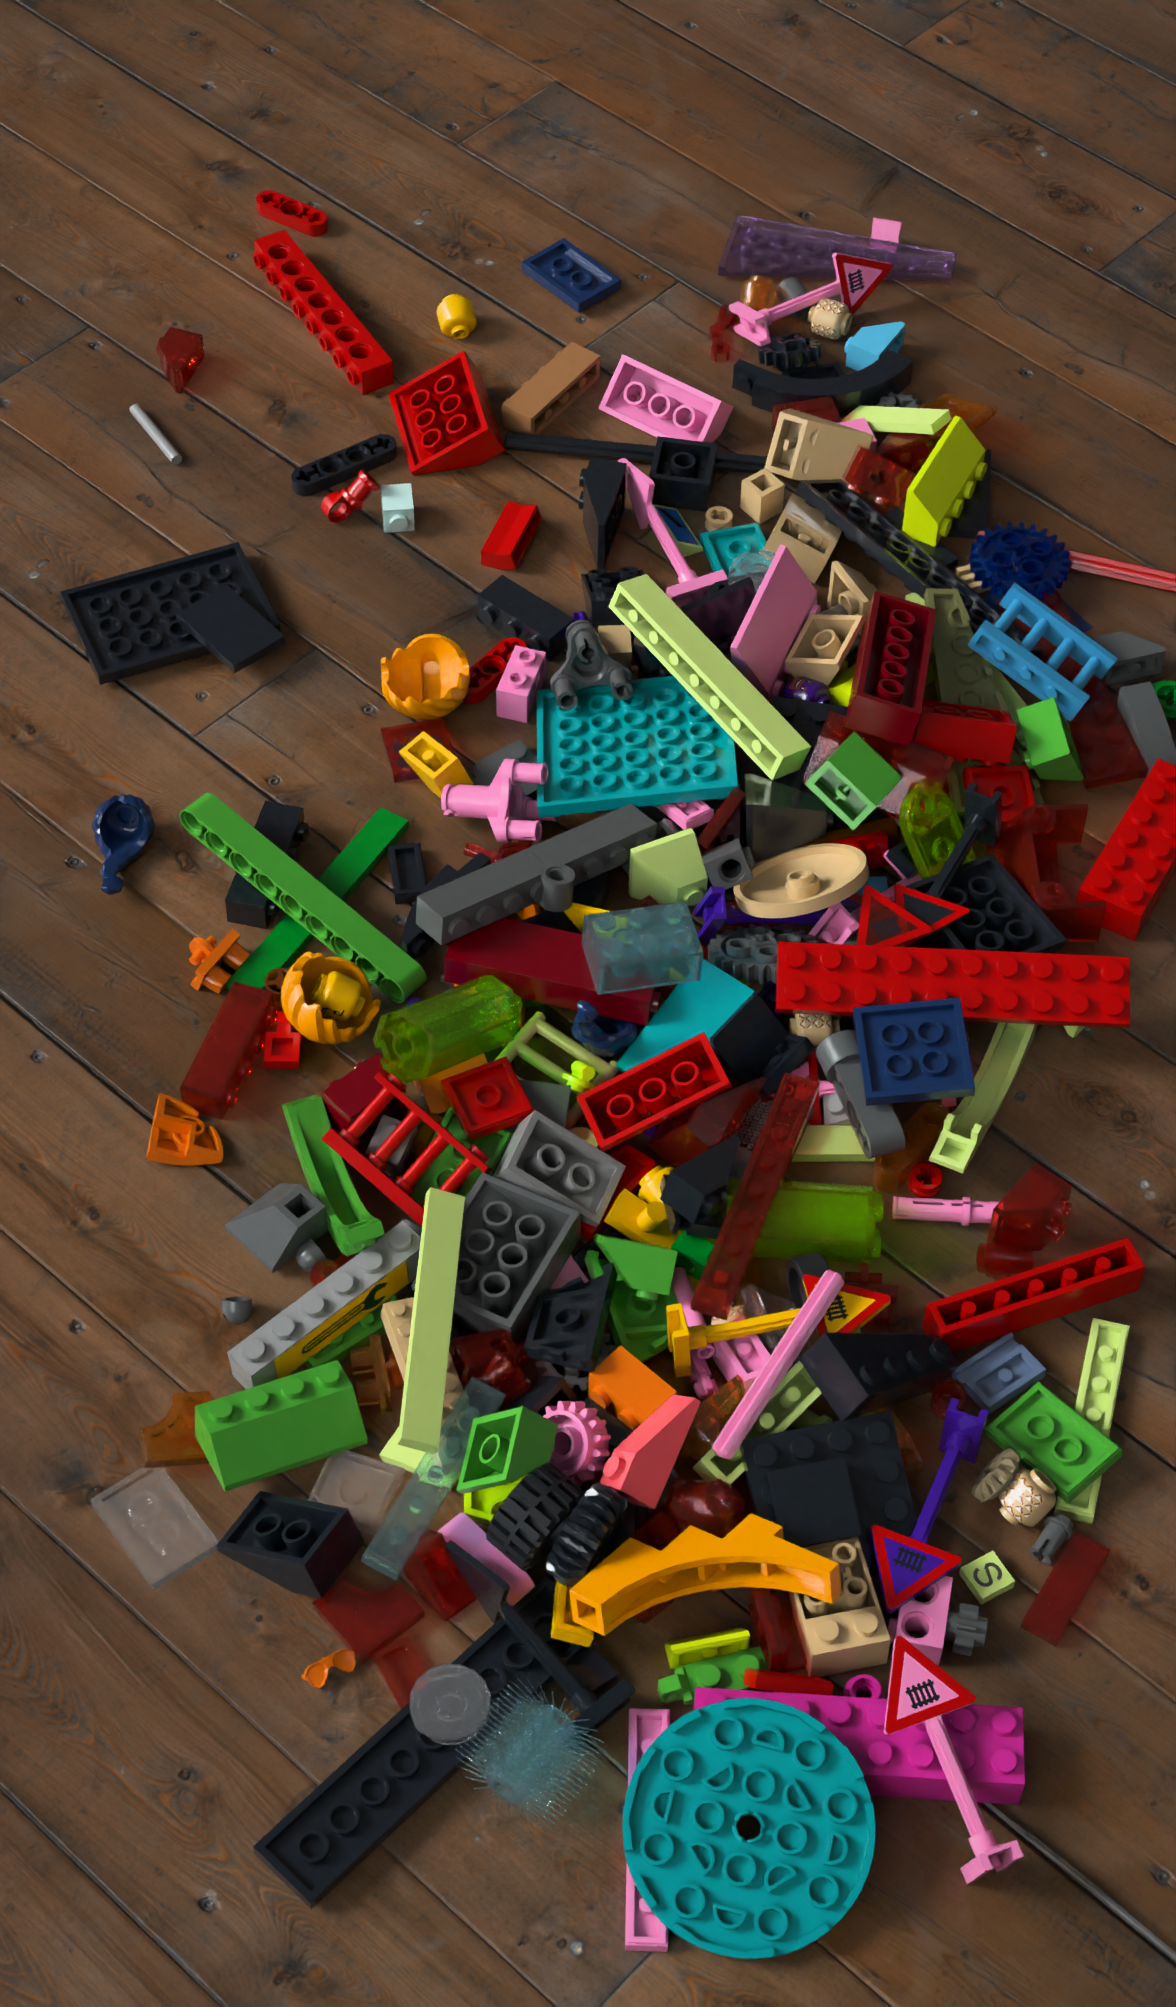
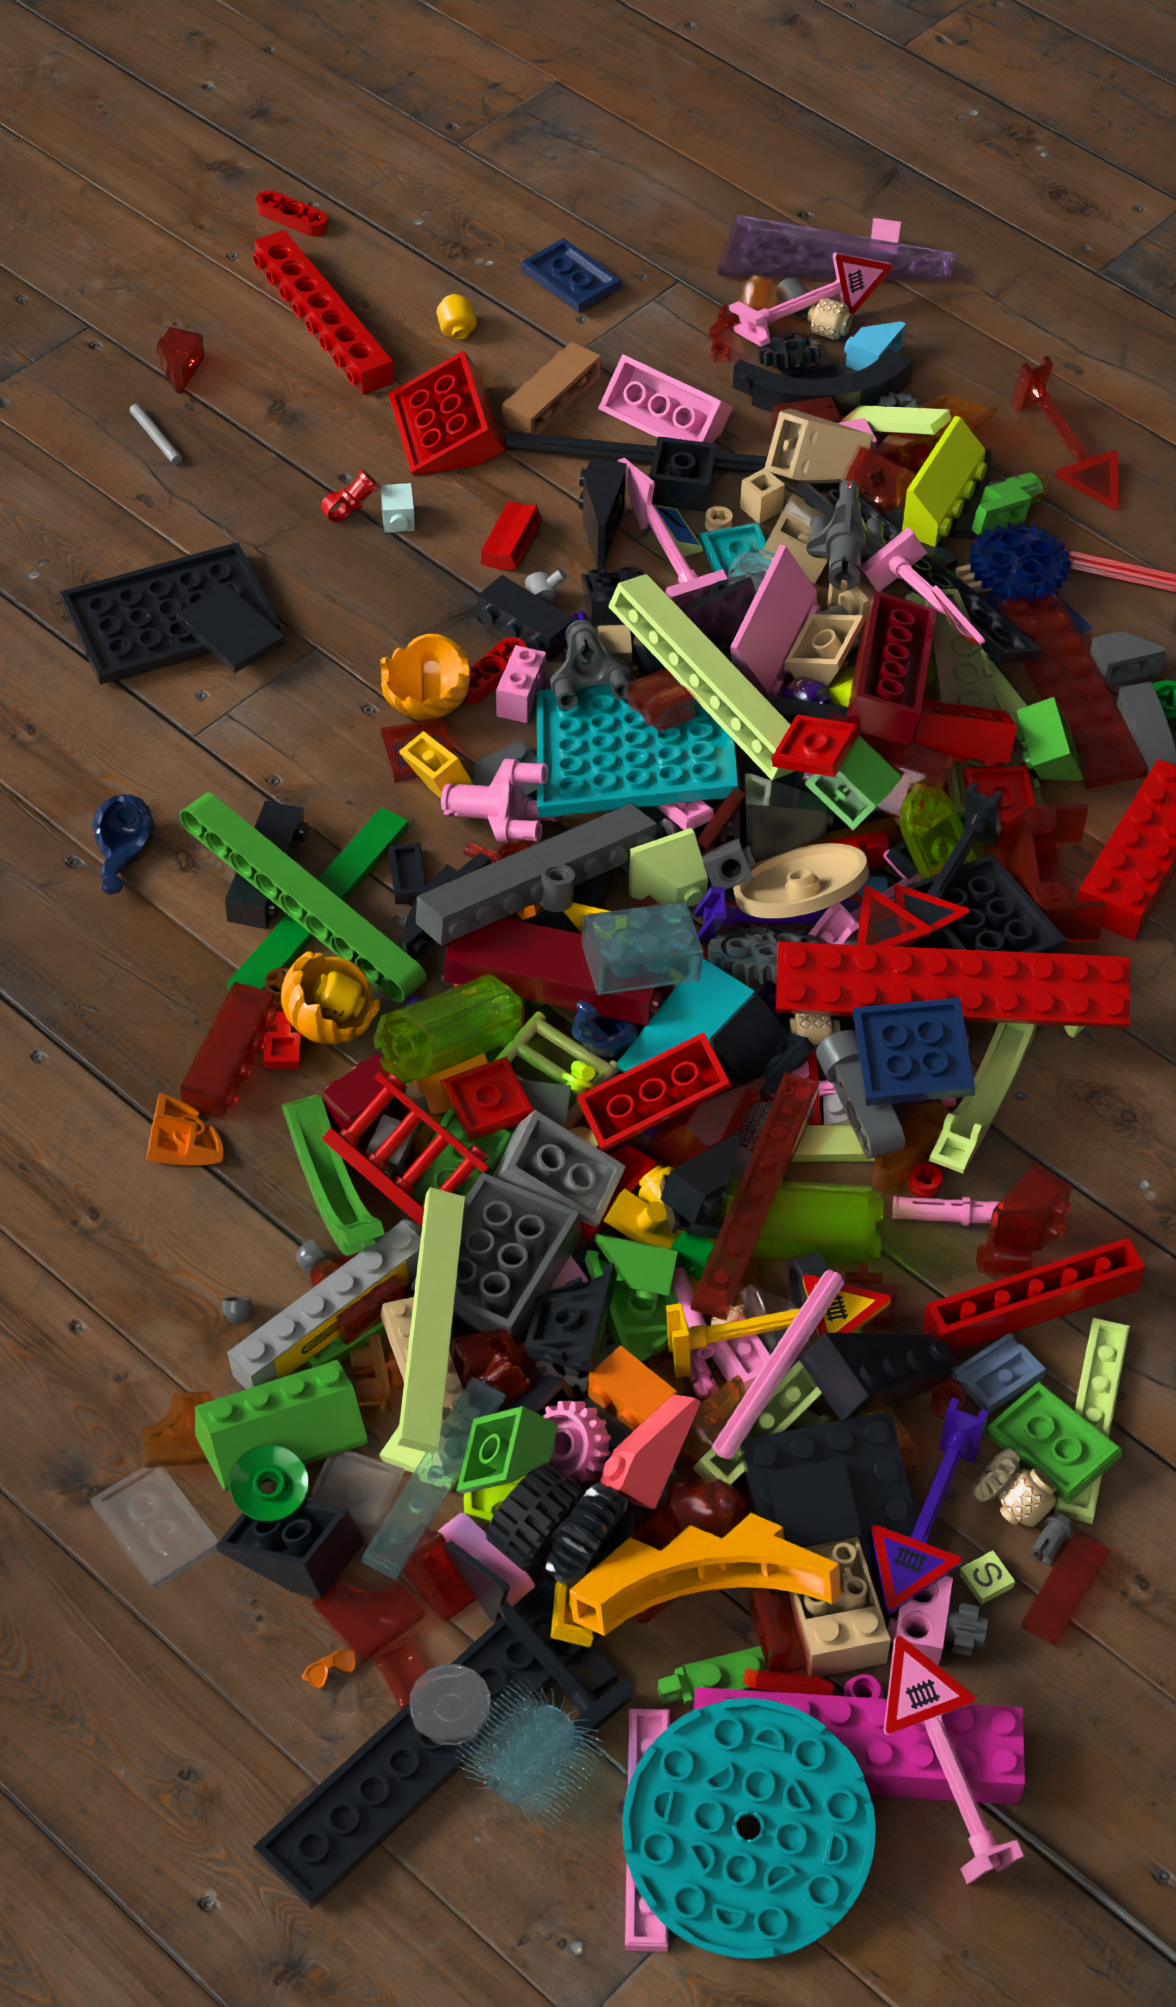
(209, 971): orange hips -> none
(265, 1465): none -> green dish
(279, 1224): dark grey slope -> none
(313, 479): black beam -> none
(367, 1311): none -> clear red tile
(545, 585): none -> light grey piece
(661, 700): none -> clear red brick
(706, 1646): neon yellow slope -> none
(815, 745): none -> red tile
(845, 538): none -> dark grey wheel
(896, 561): none -> bright pink piece
(1009, 501): none -> bright green plate
(1029, 670): dark azure fence -> none
(1090, 475): none -> clear red piece

